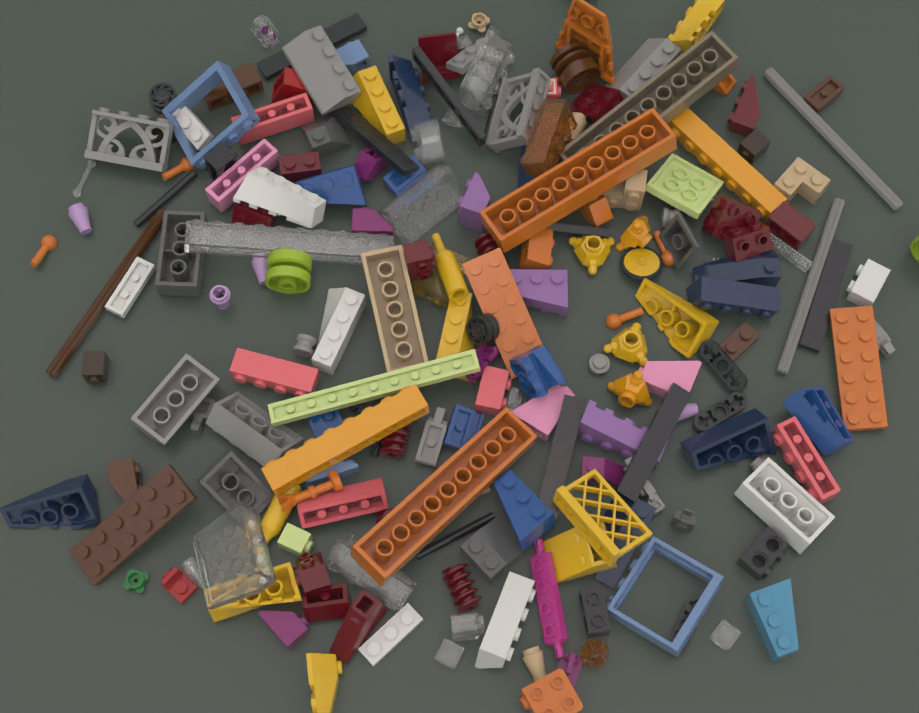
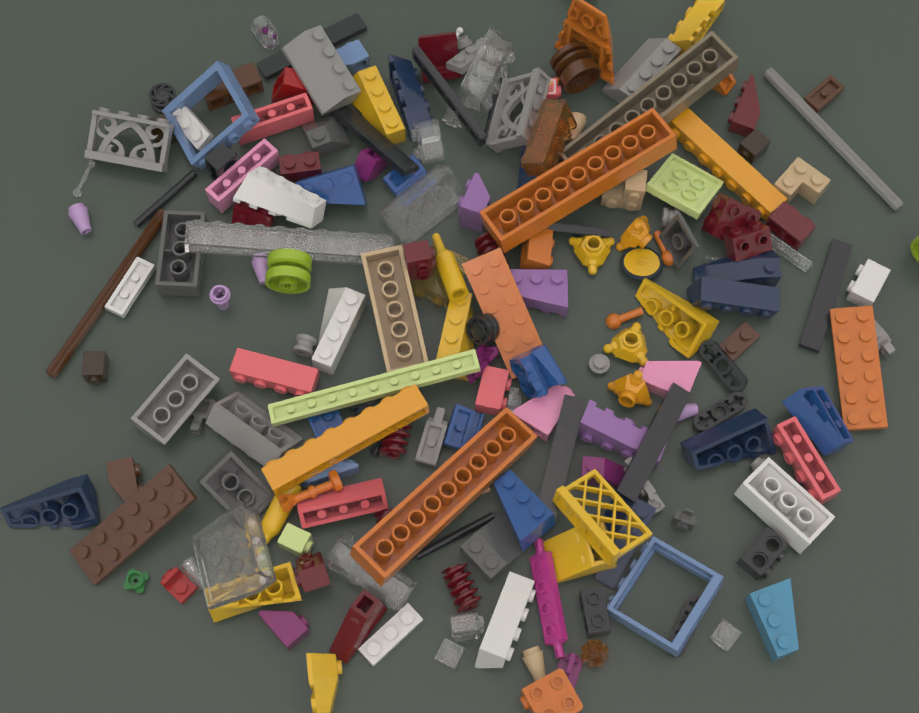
(48, 243): orange bar -> none
(184, 165): orange bar -> none
(326, 602): dark red brick -> none
(369, 221): magenta slope -> none
(479, 17): tan plate -> none
(596, 101): dark red bracket -> none
(596, 211): orange slope -> none
(810, 287): light grey axle -> none

